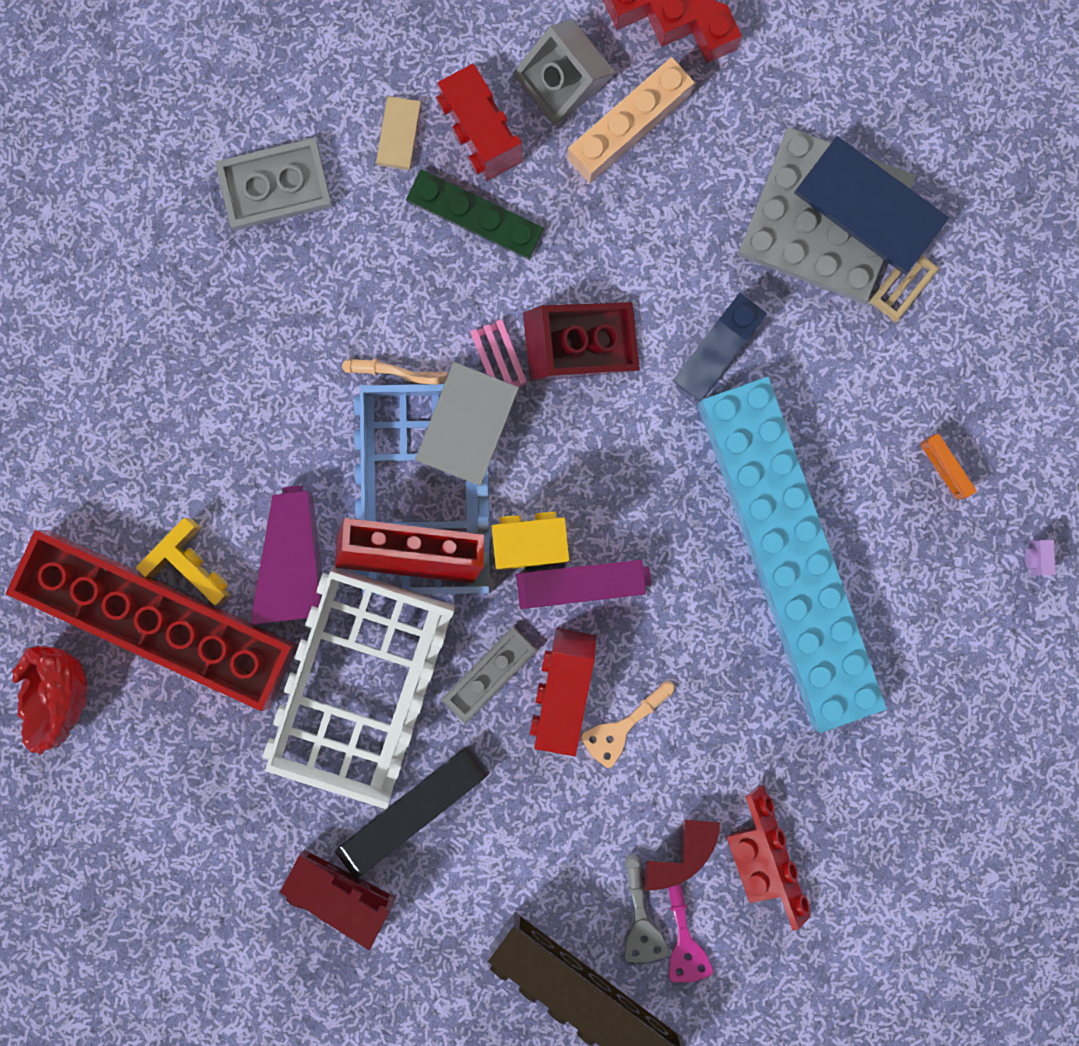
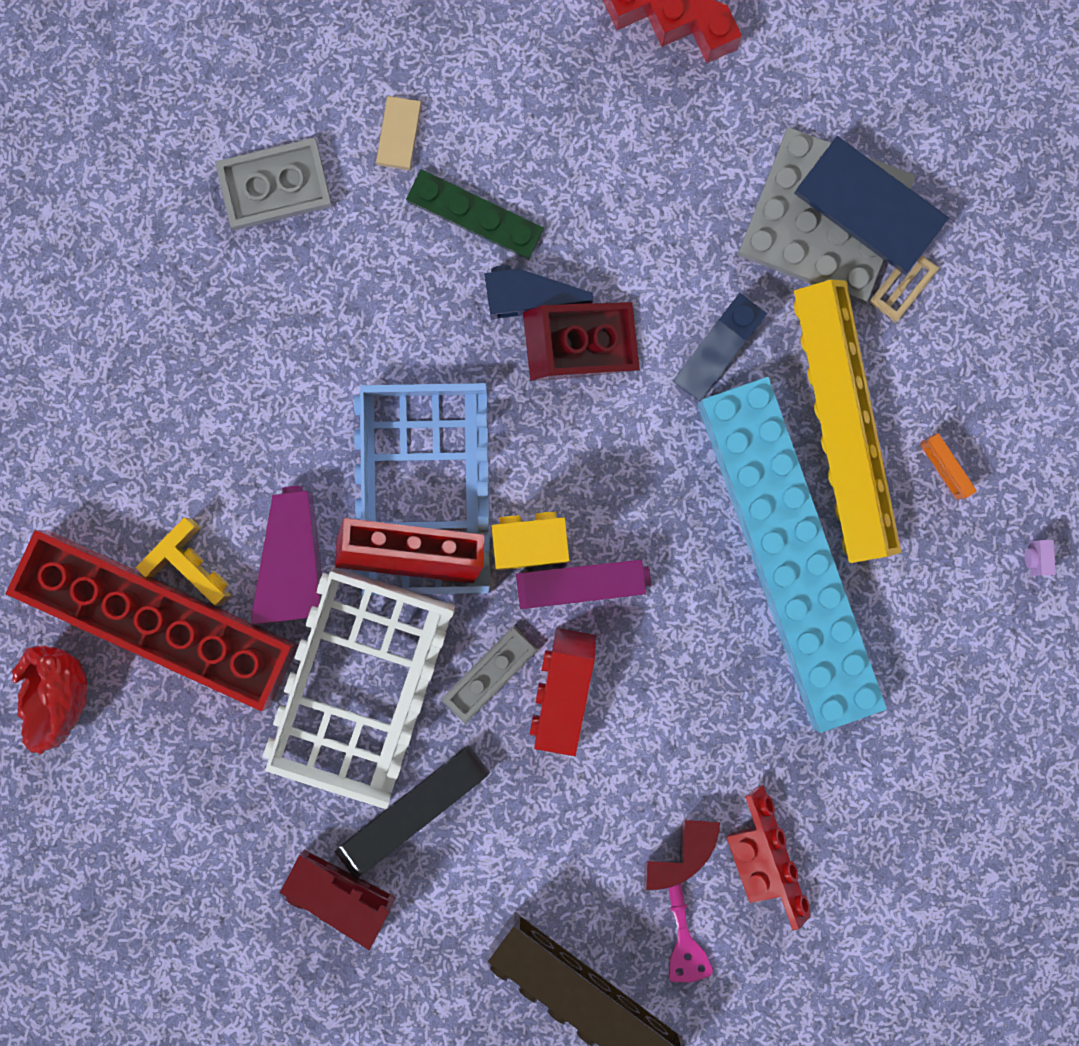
(375, 367): light nougat piece -> none
(467, 423): light grey tile -> none
(479, 122): red wedge -> none
(488, 331): bright pink tile -> none
(517, 291): none -> dark blue slope
(563, 70): light grey slope -> none
(620, 729): light nougat piece -> none
(630, 120): light nougat brick -> none
(642, 925): light grey piece -> none
(846, 421): none -> yellow brick

